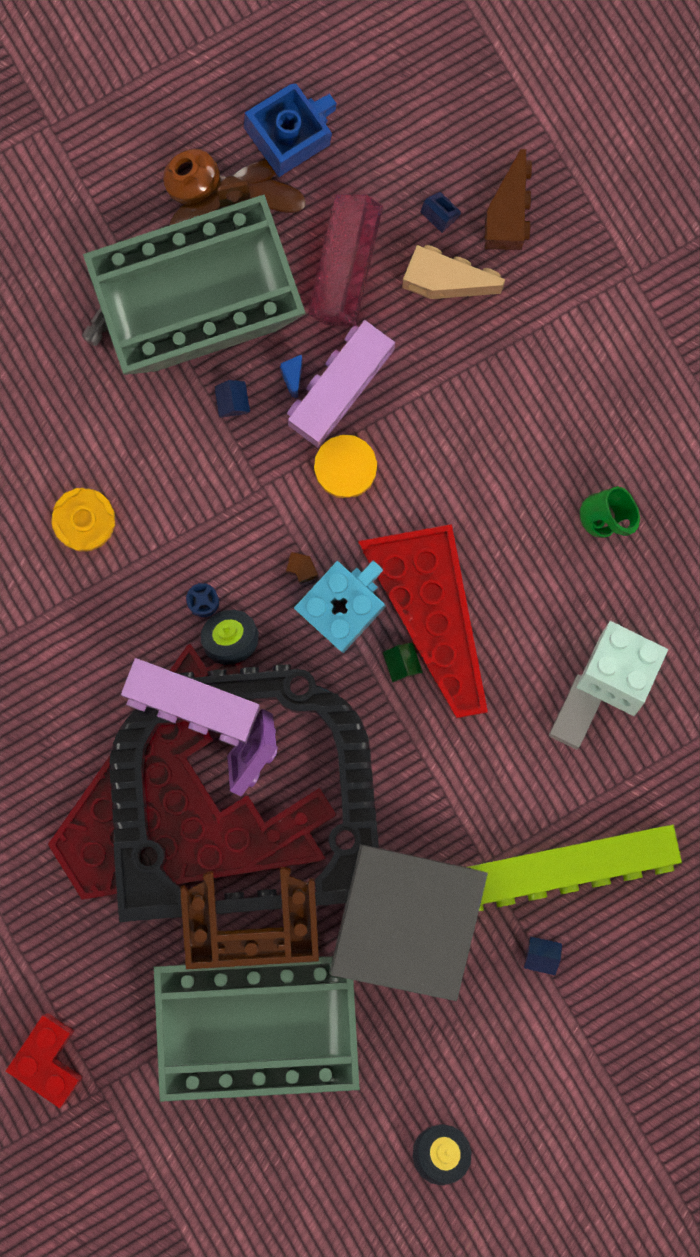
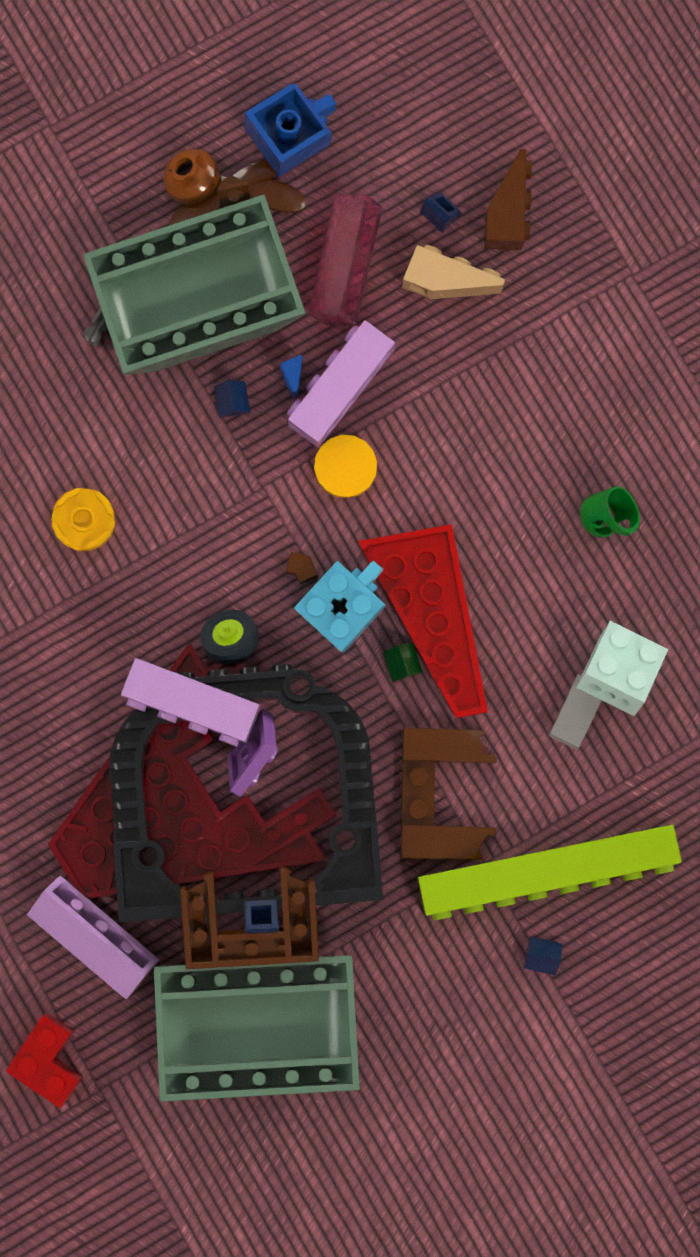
(92, 937): none -> lavender brick
(198, 597): dark blue wheel -> none
(261, 916): none -> dark blue slope
(408, 922): dark grey tile -> none
(420, 752): none -> reddish brown wedge
(441, 1154): black wheel -> none

